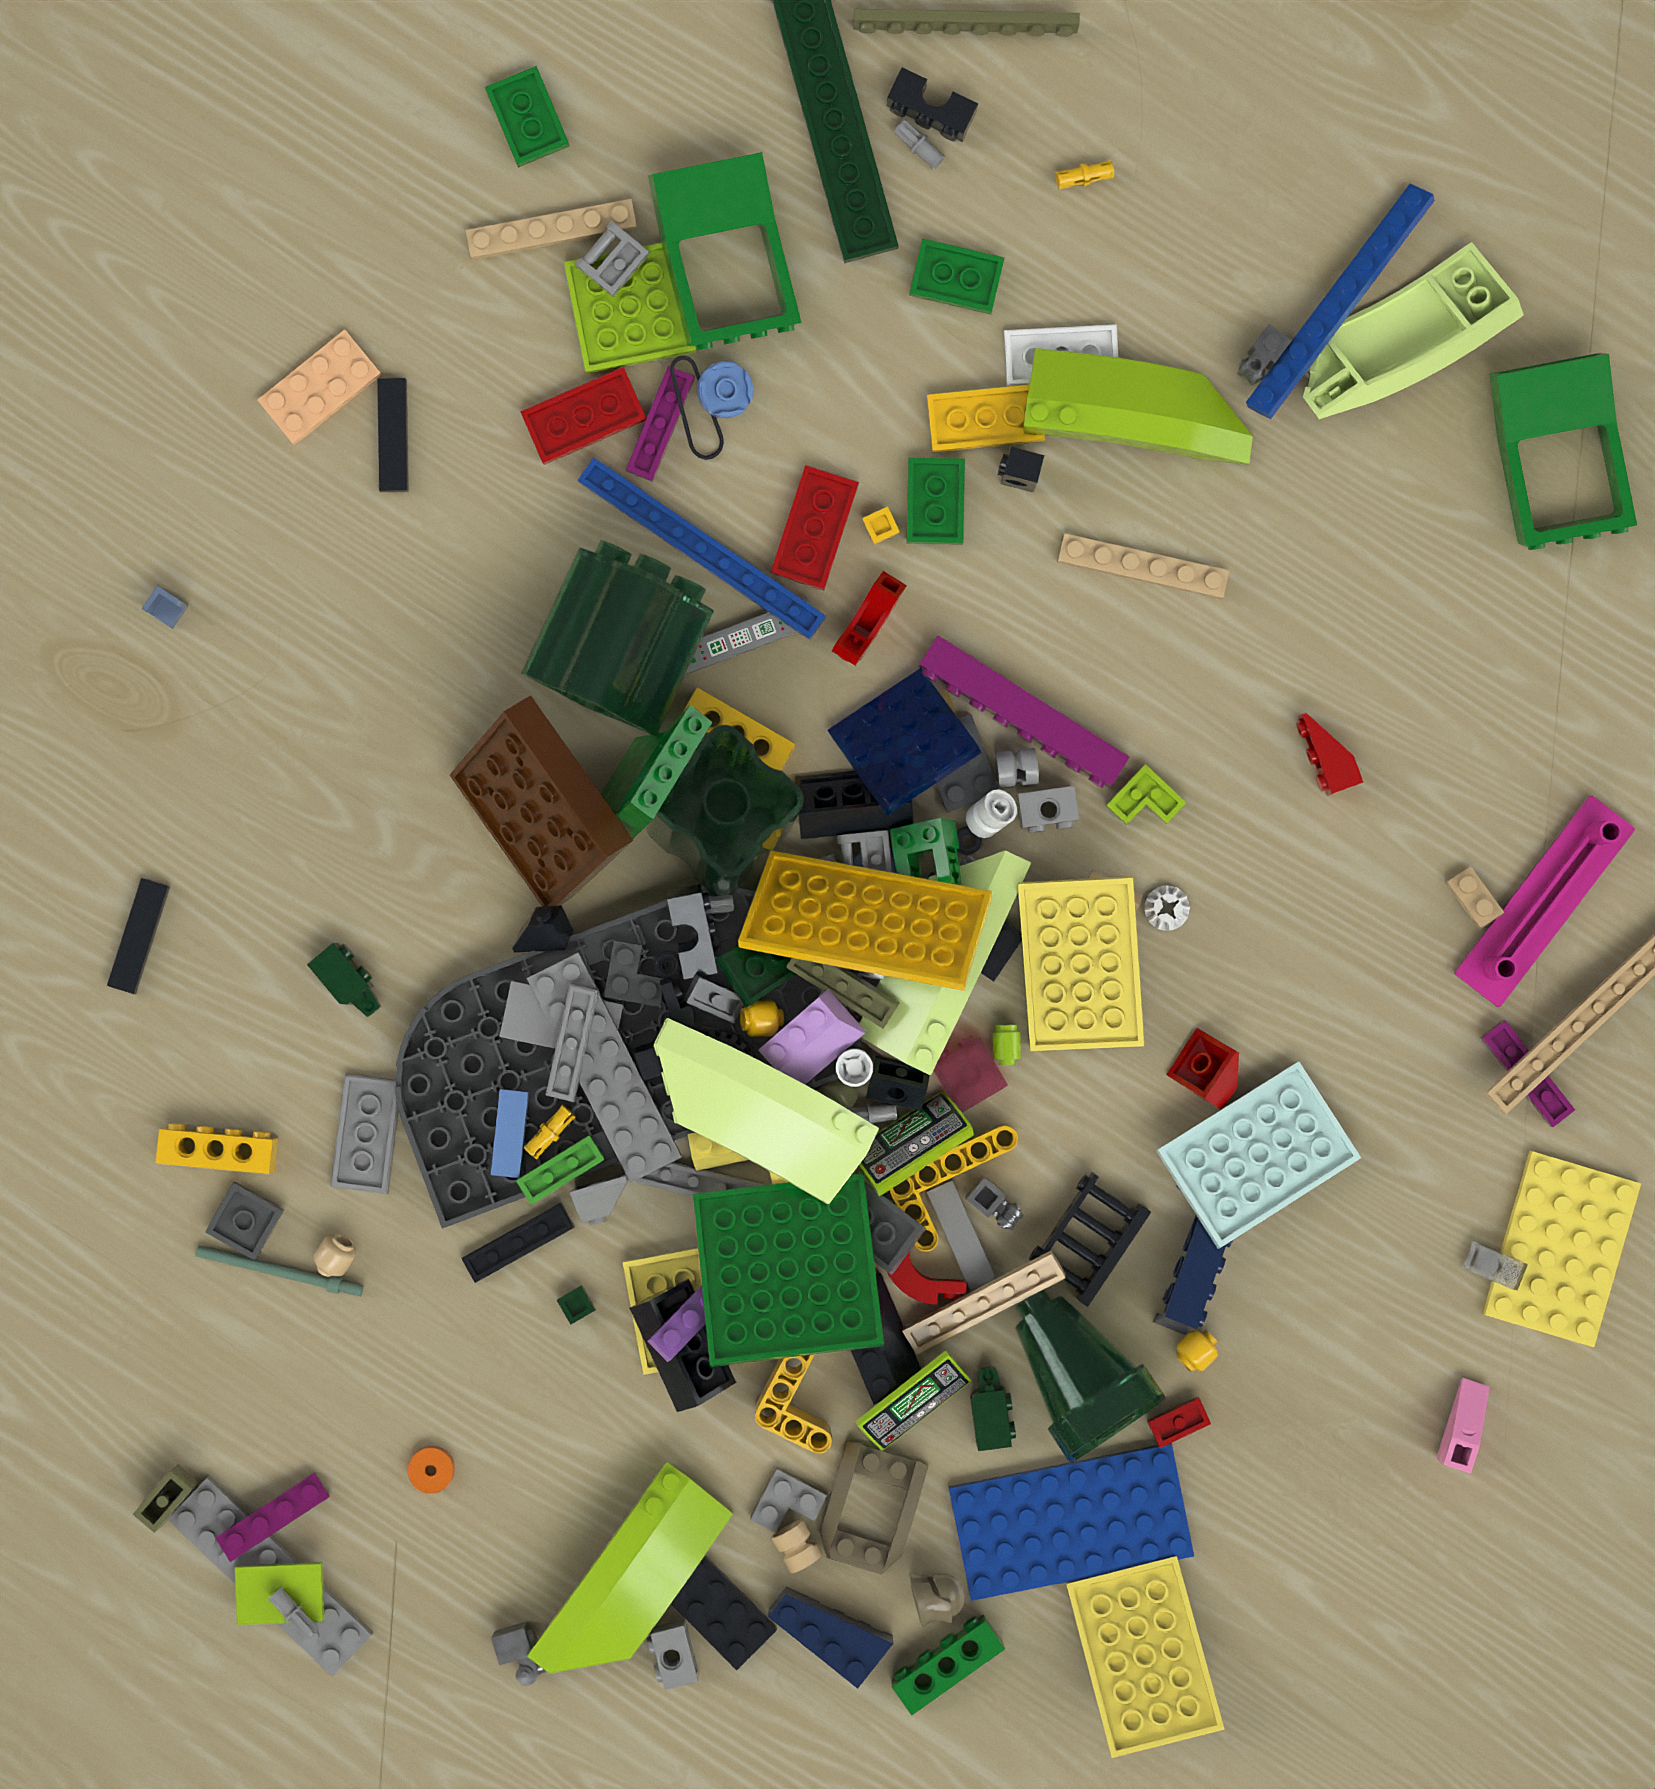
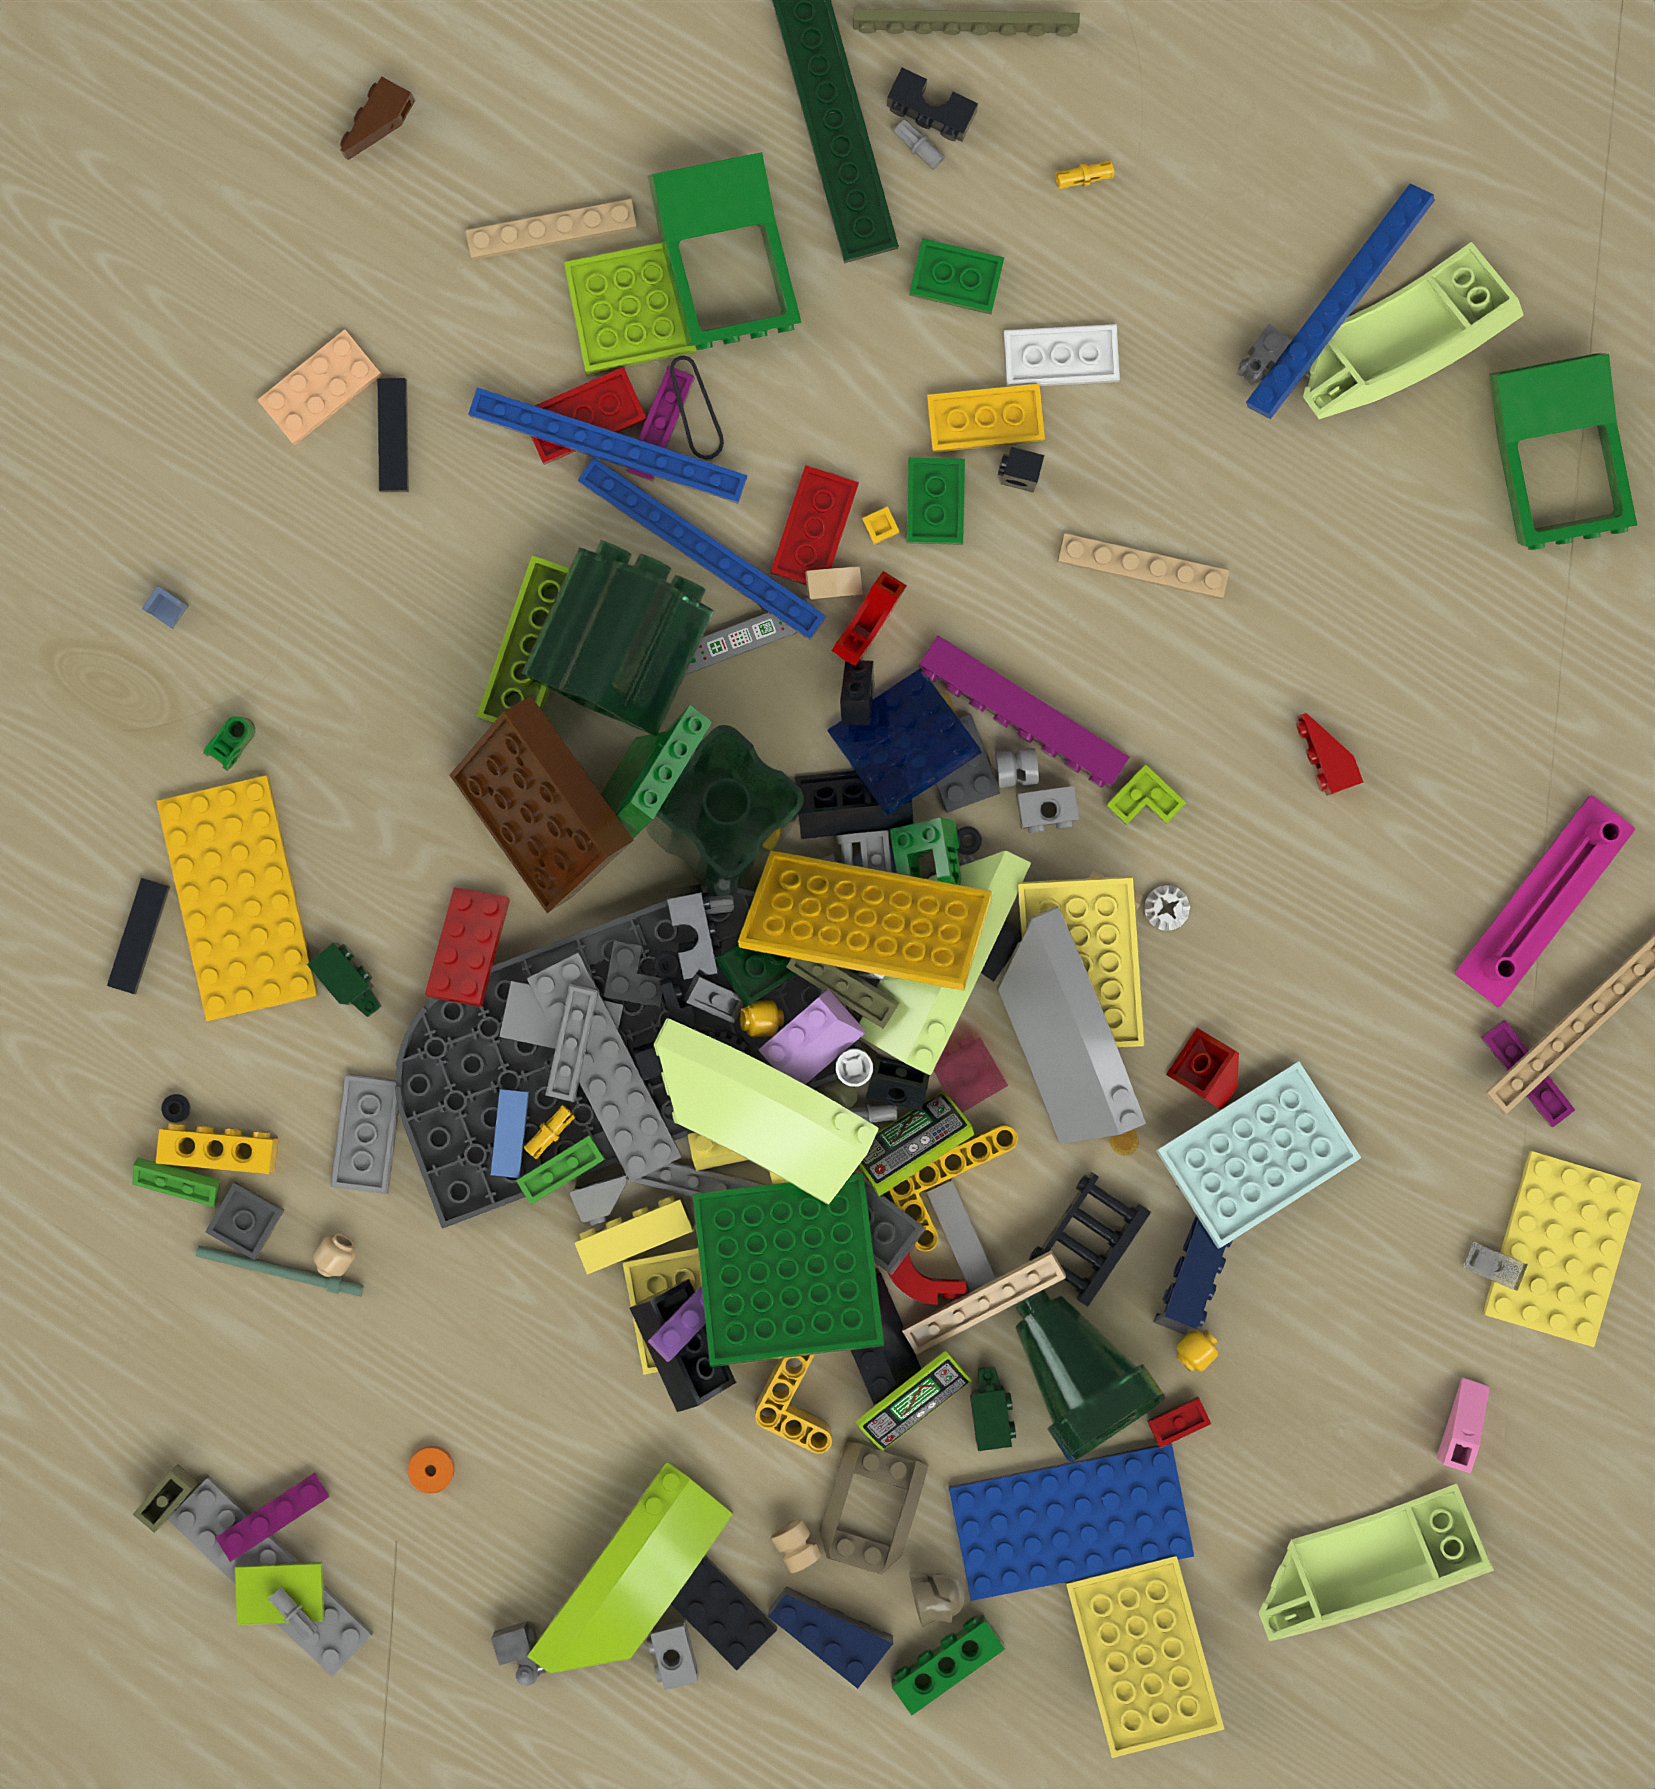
(175, 1182): none -> bright green plate
(183, 1104): none -> black plate
(229, 742): none -> green piece
(237, 898): none -> yellow plate
(381, 115): none -> reddish brown slope
(467, 947): none -> red plate
(518, 1242): black tile -> none
(527, 116): green plate -> none
(530, 611): none -> lime brick
(544, 930): black slope -> none
(576, 1304): dark green plate -> none
(607, 445): none -> blue plate
(618, 265): light grey plate -> none
(633, 1235): none -> light yellow brick
(724, 389): medium blue tile -> none
(779, 747): yellow brick -> none
(787, 1492): light grey plate -> none
(833, 583): none -> tan slope
(857, 693): none -> black brick
(990, 1200): flat silver brick -> none
(991, 813): white wheel -> none
(1006, 1044): lime brick -> none
(1066, 1035): none -> light grey slope
(1125, 1143): none -> clear yellow plate
(1133, 406): lime slope -> none
(1374, 1564): none -> yellowish green slope
(1475, 898): tan plate -> none

